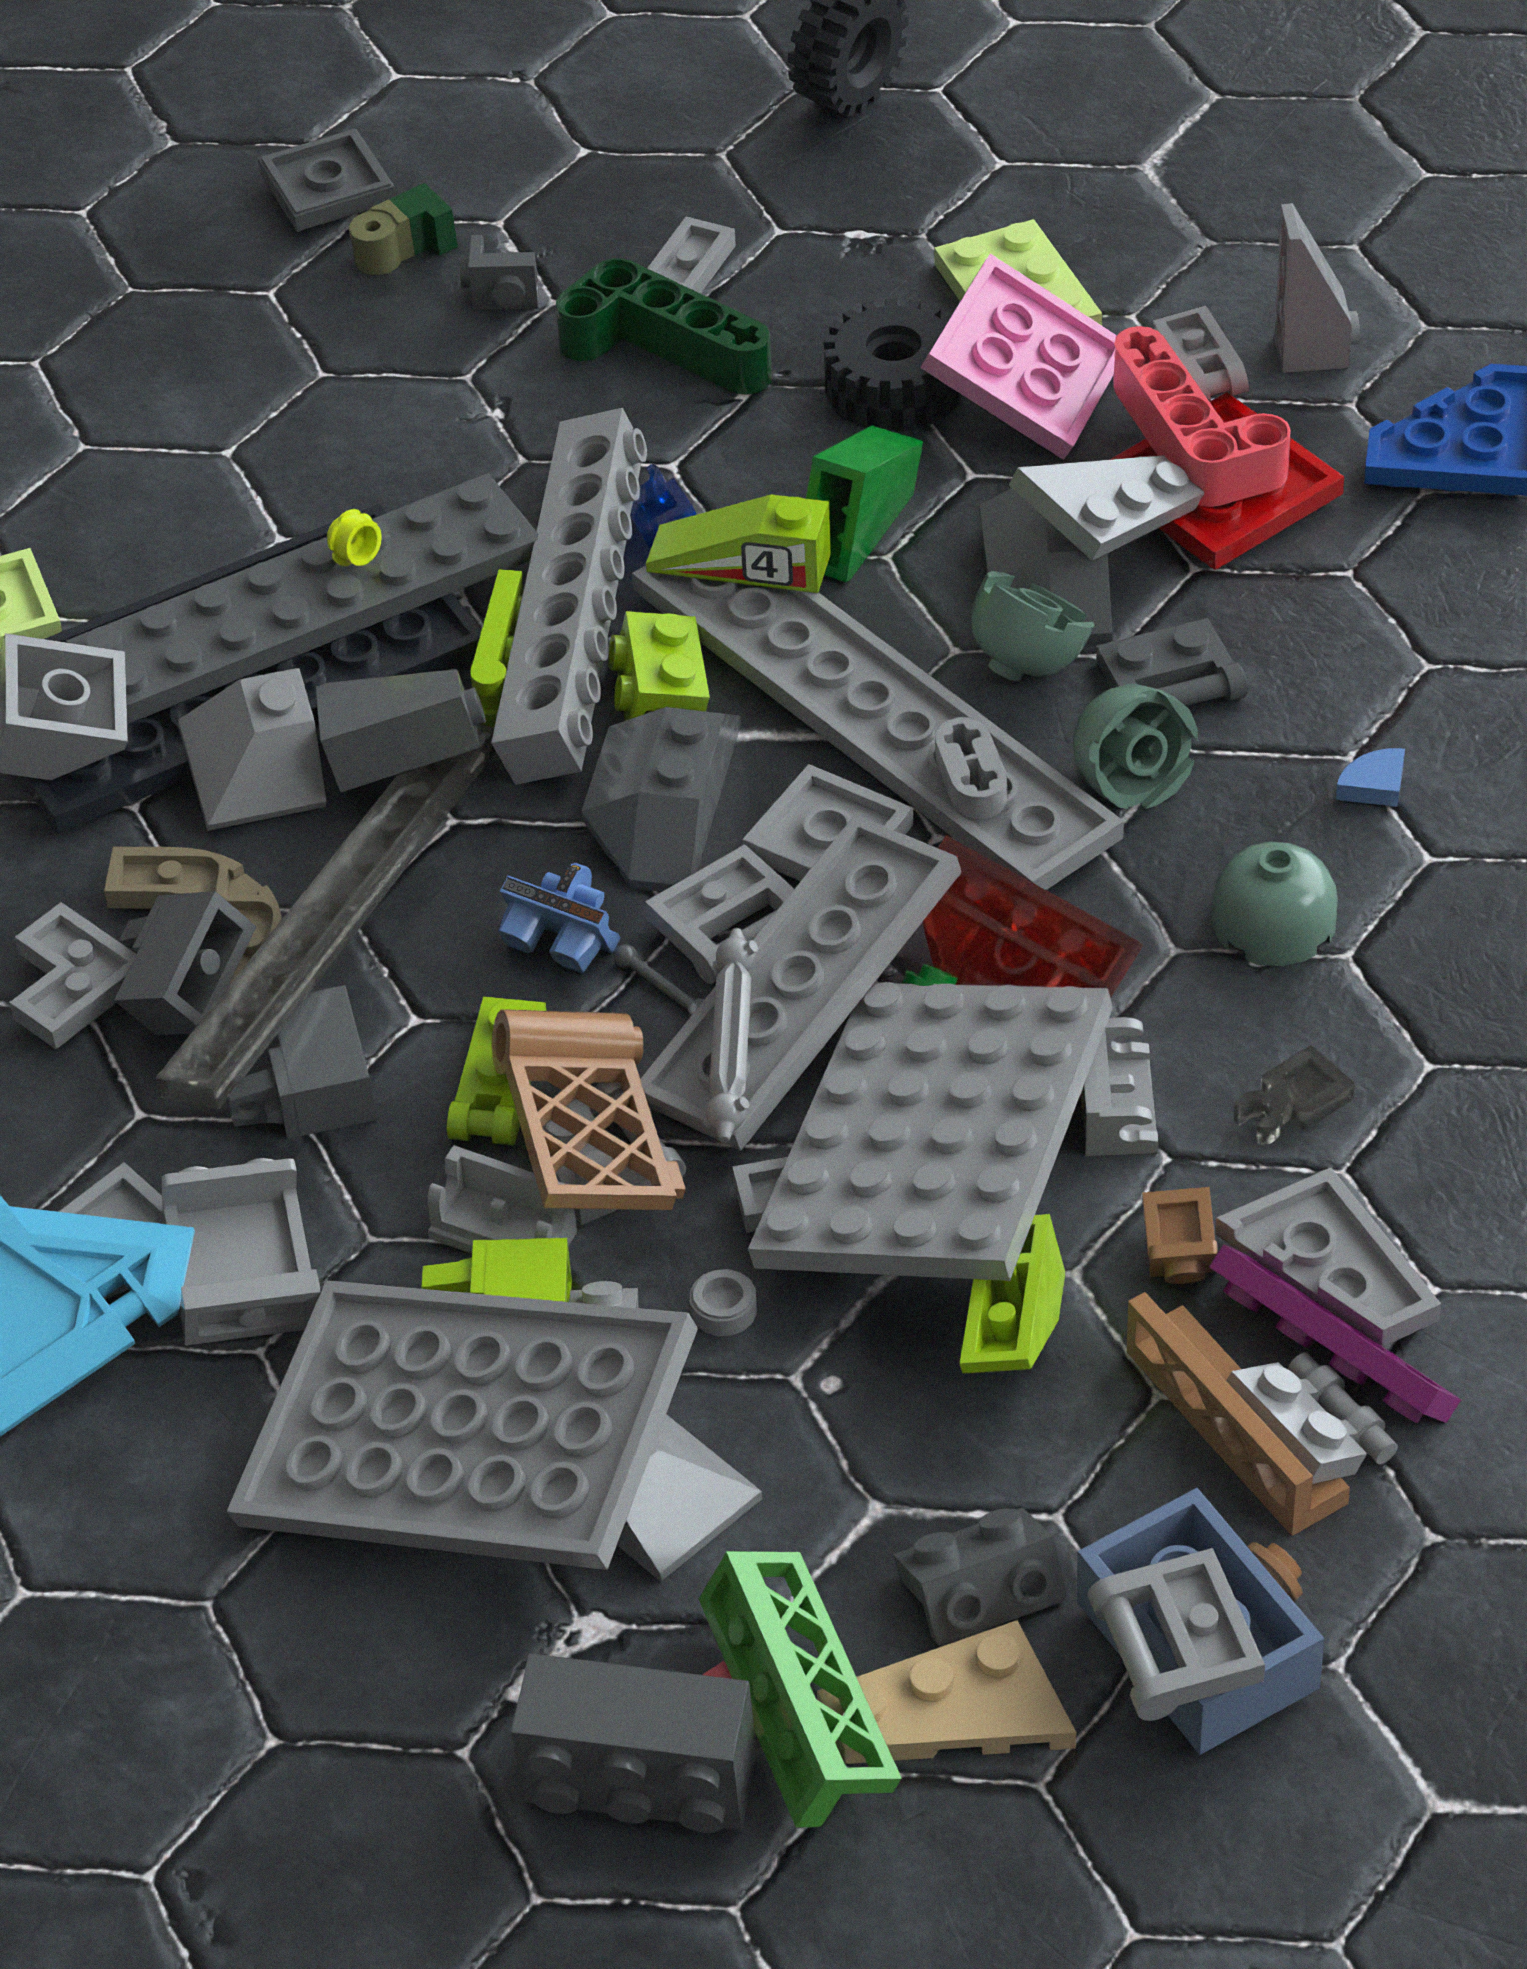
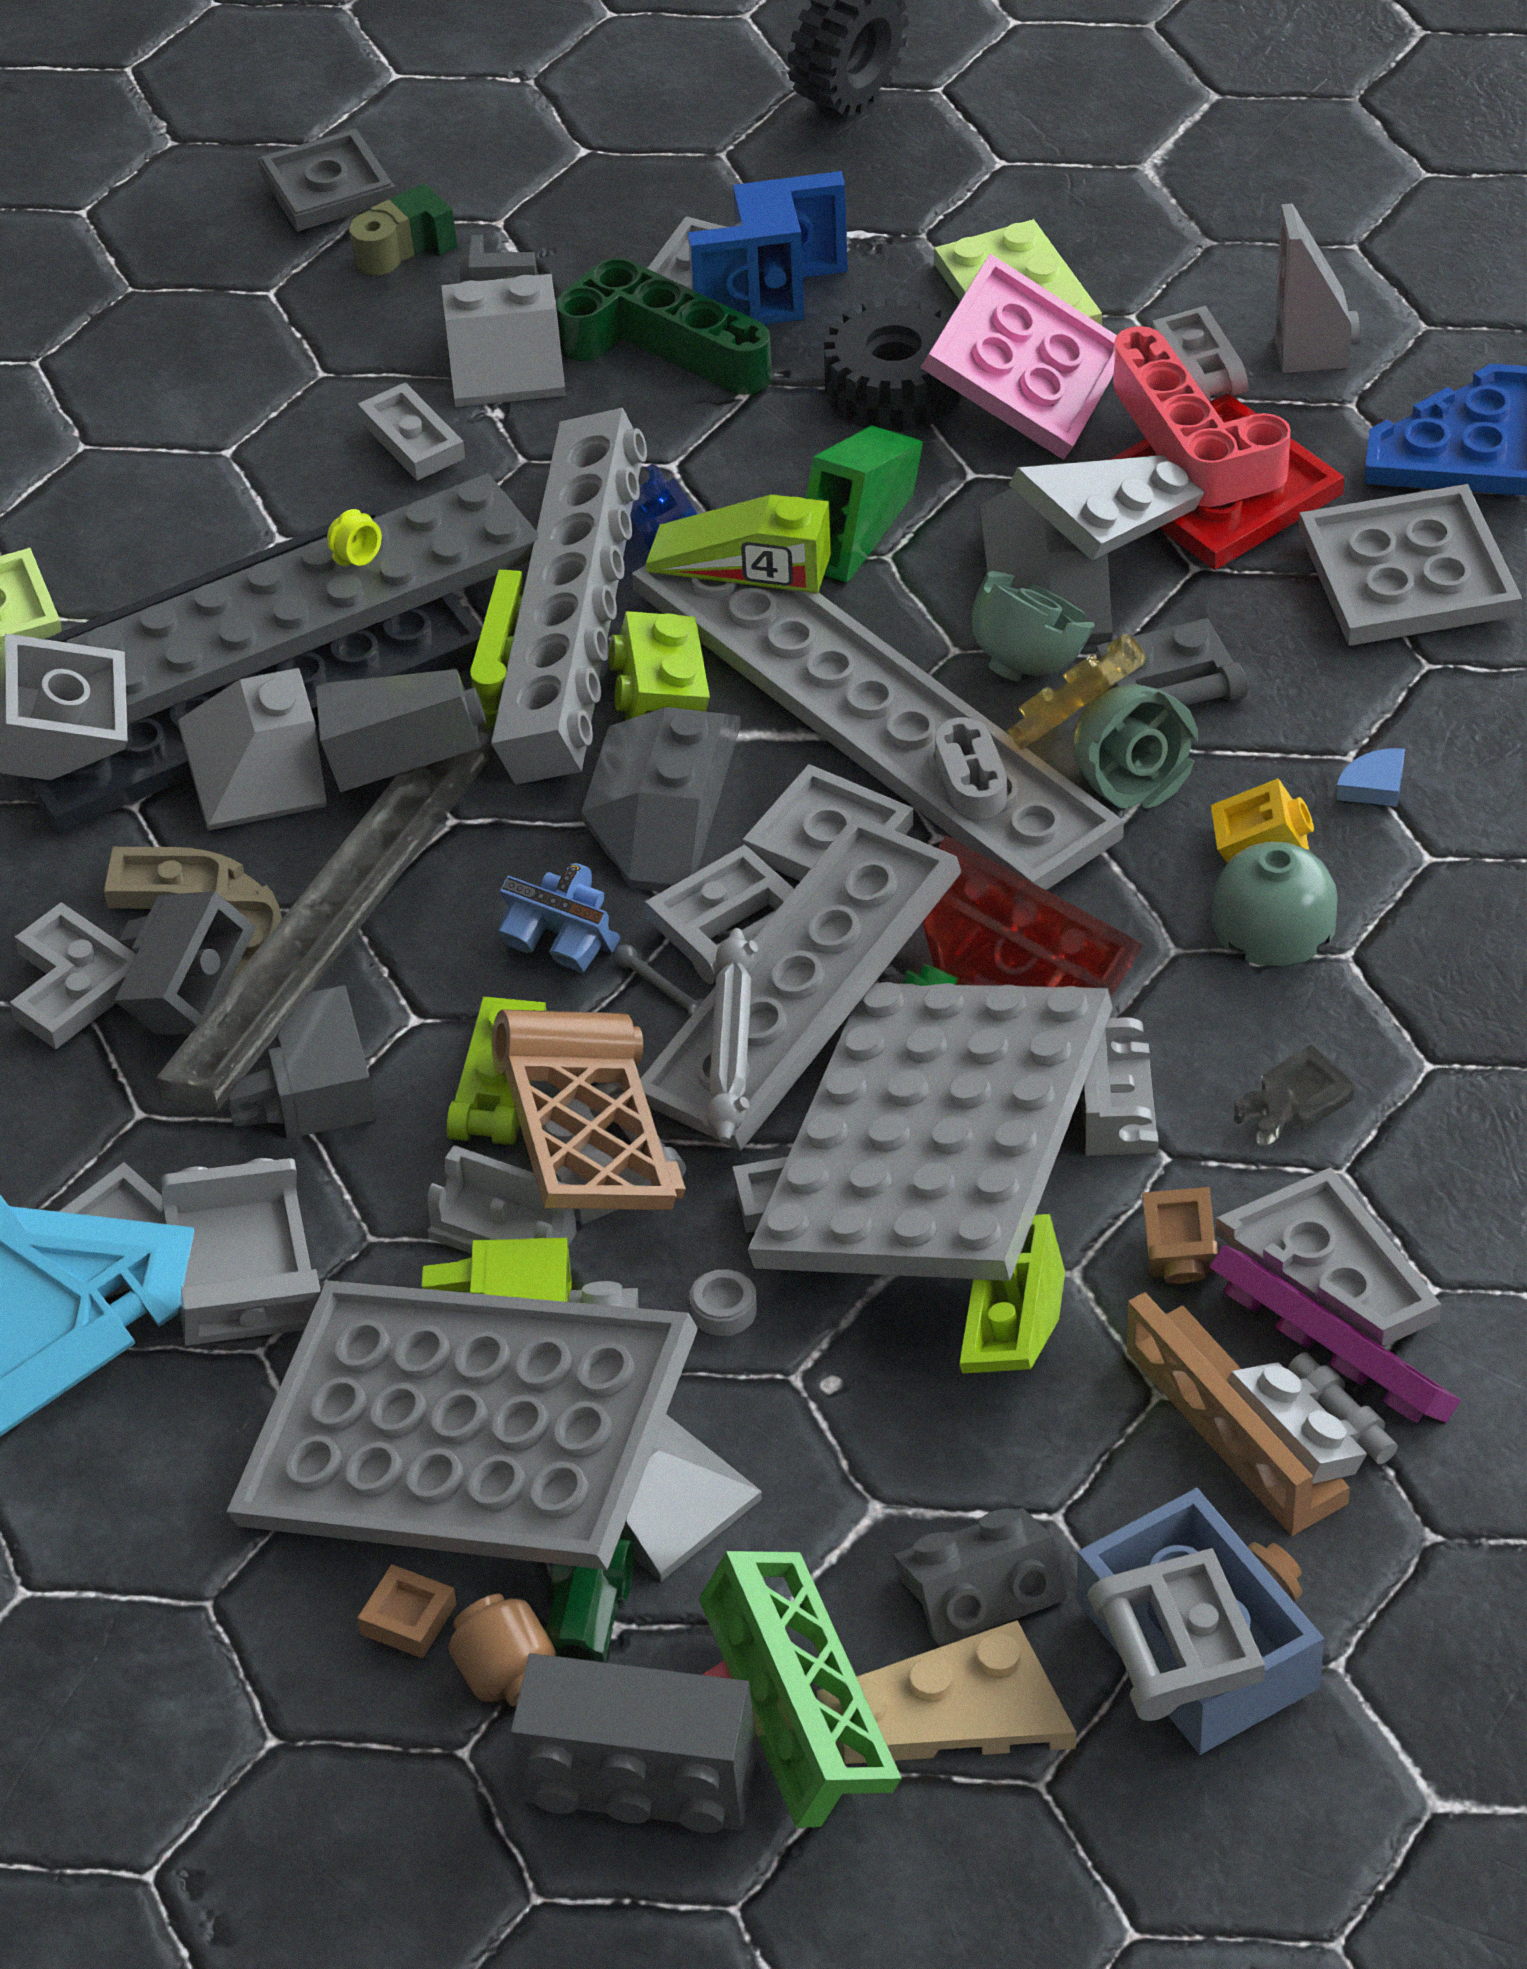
(407, 1611): none -> medium nougat plate
(411, 431): none -> light grey plate
(495, 1644): none -> medium nougat head
(503, 340): none -> light grey slope
(587, 1605): none -> dark green piece
(779, 236): none -> blue bracket
(1083, 685): none -> clear yellow plate
(1260, 817): none -> yellow bracket
(1409, 564): none -> light grey plate

